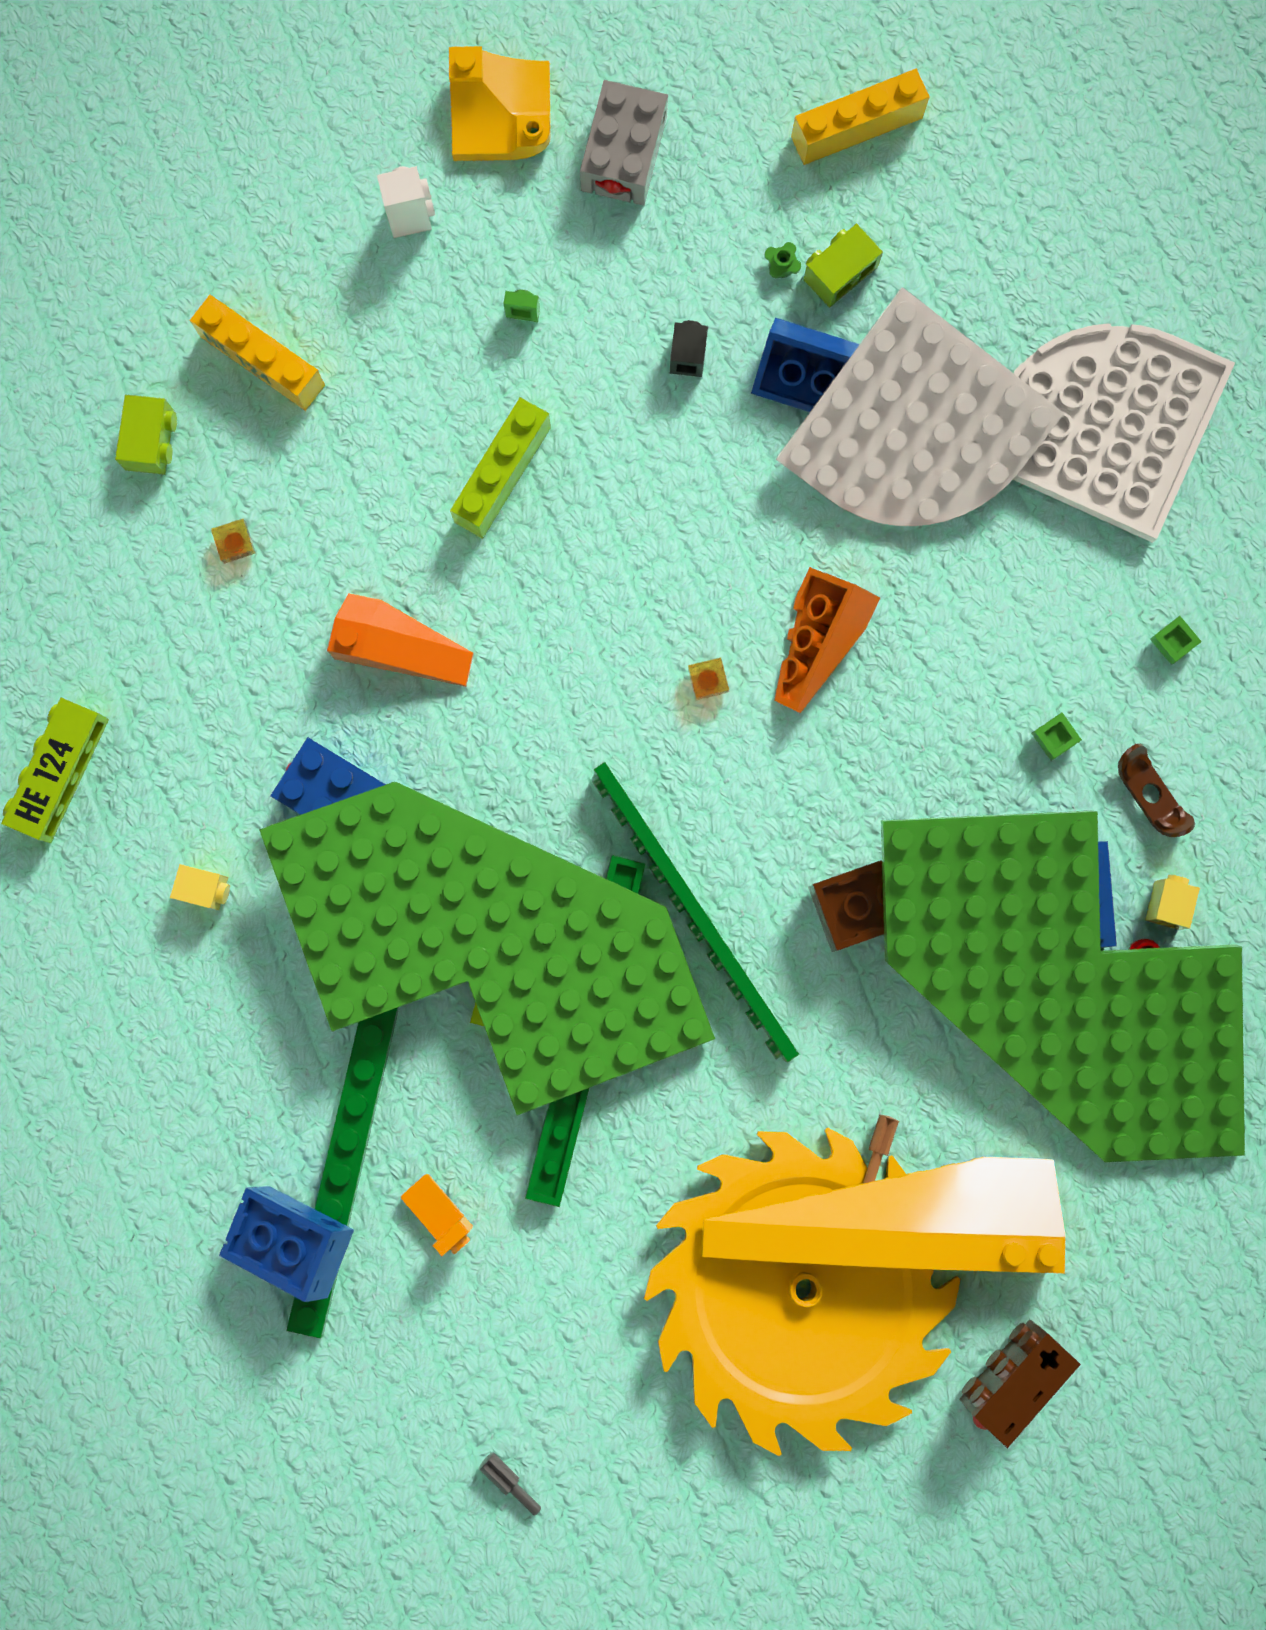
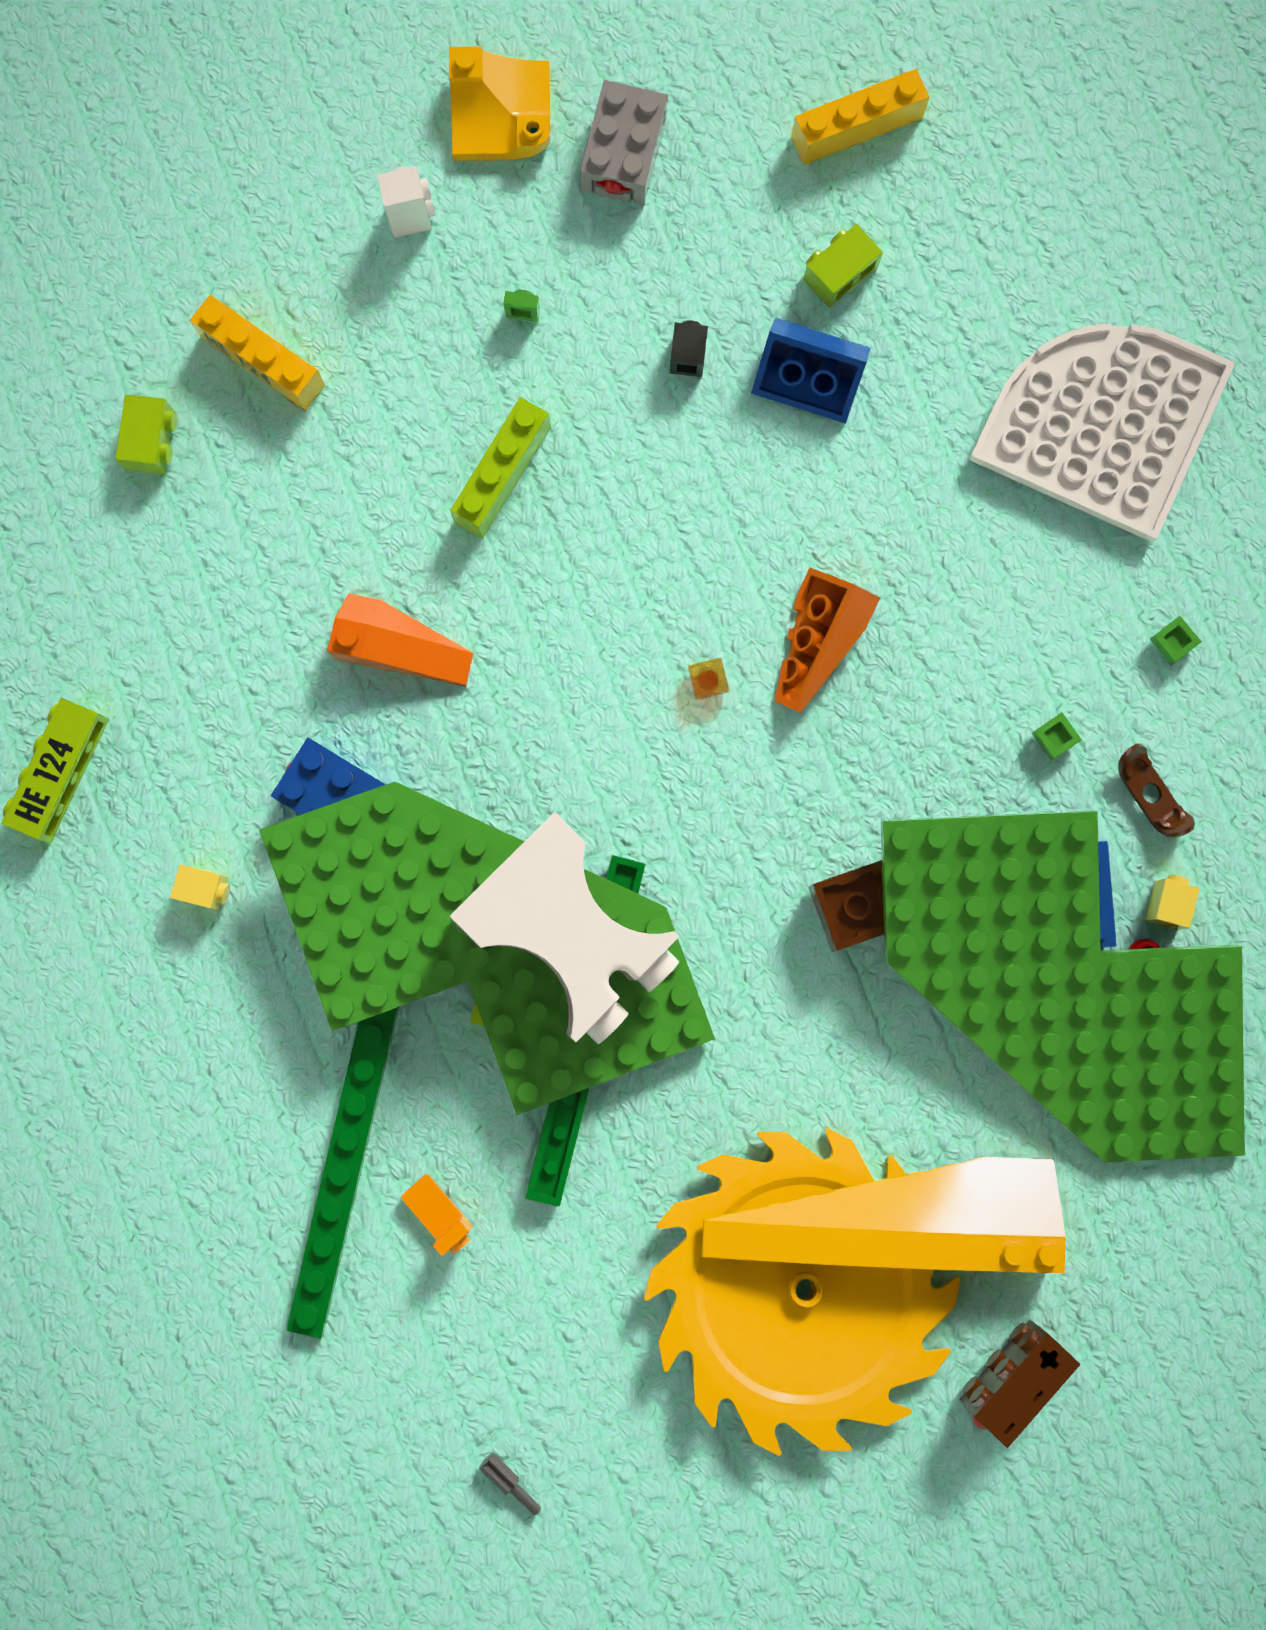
(233, 541): clear orange plate -> none
(286, 1243): blue piece -> none
(545, 907): none -> white brick
(701, 925): green plate -> none
(778, 269): bright green plate -> none
(880, 1144): medium nougat axle -> none
(918, 423): white plate -> none

